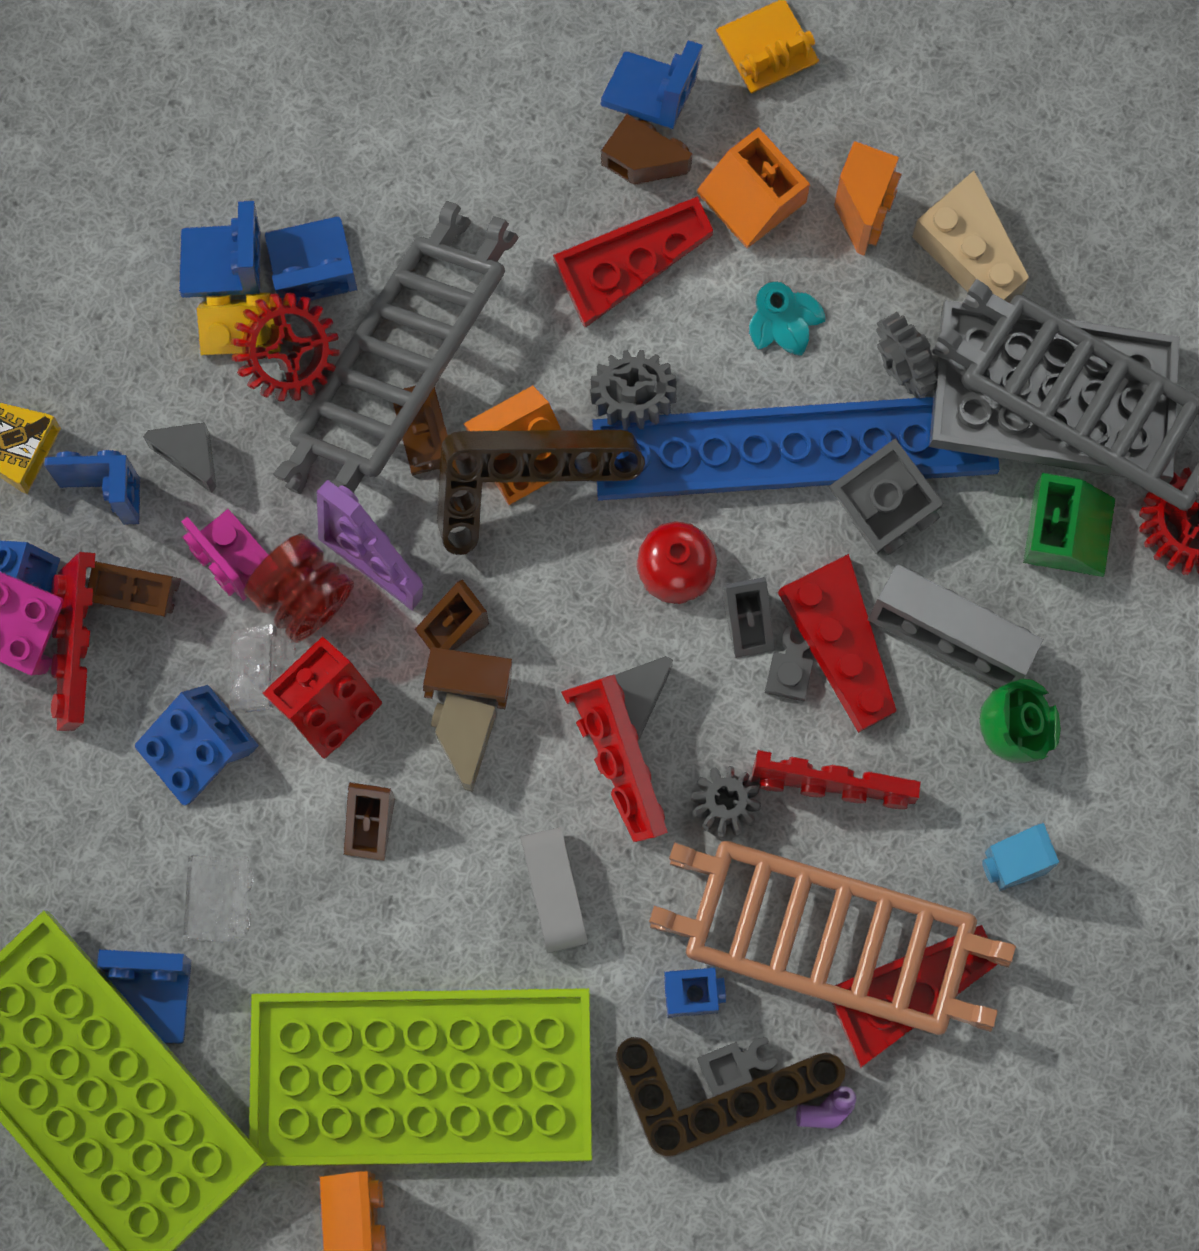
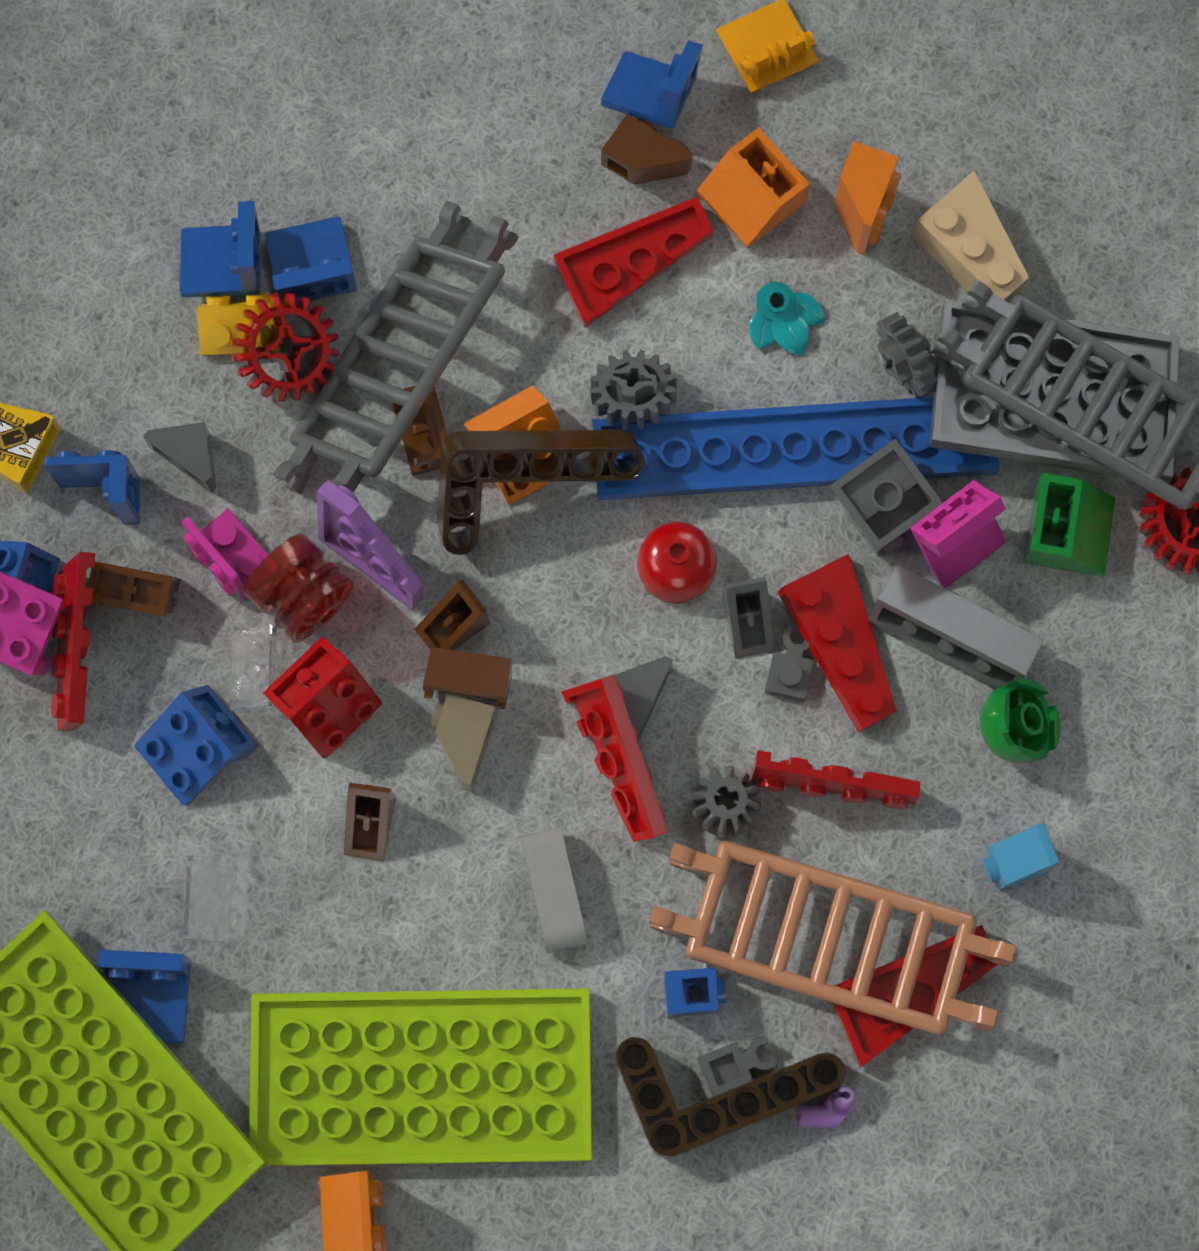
(960, 532): none -> dark pink bracket

